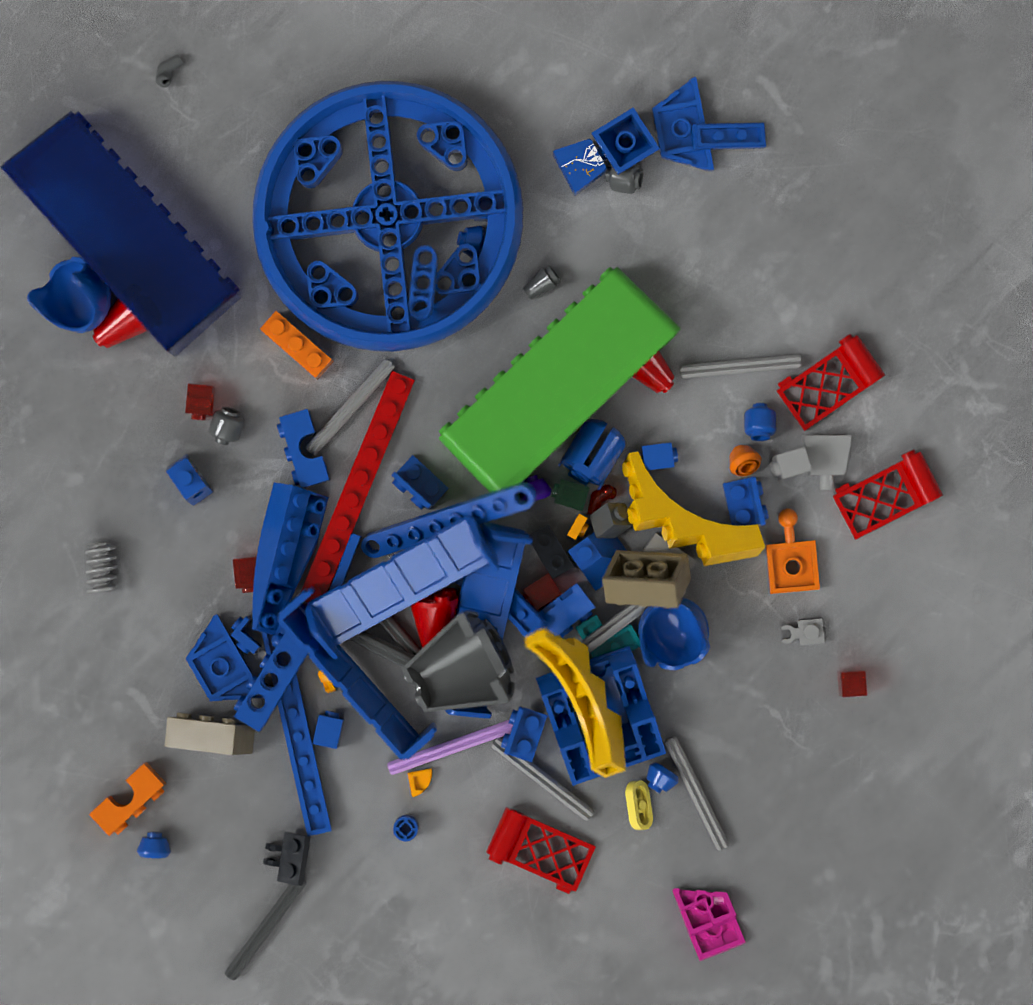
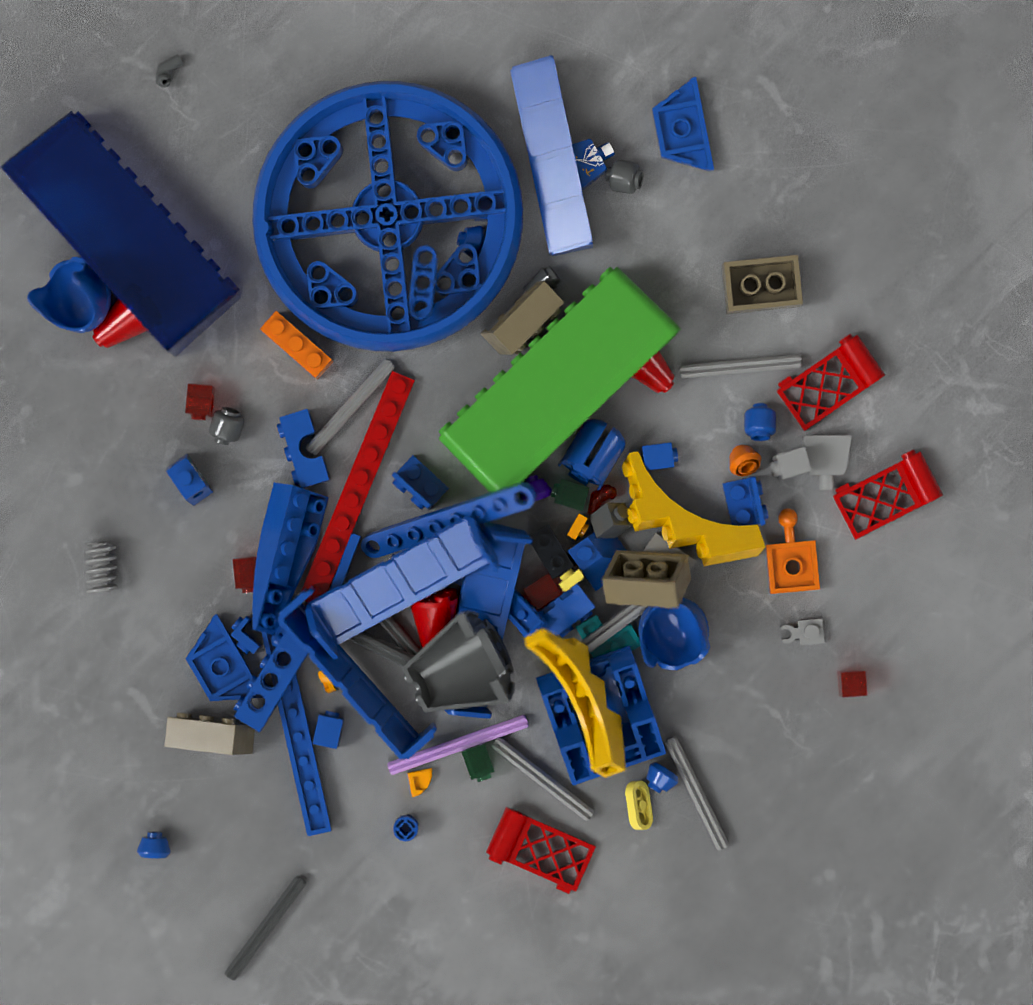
(145, 785): orange arch -> none
(293, 858): black hinge -> none
(478, 762): none -> clear green brick
(524, 319): none -> dark tan wedge
(524, 733): blue bracket -> none
(551, 156): none -> piece
(570, 578): none -> light yellow plate
(625, 141): blue slope -> none
(709, 921): dark pink slope -> none
(729, 136): blue tile -> none
(762, 284): none -> dark tan brick

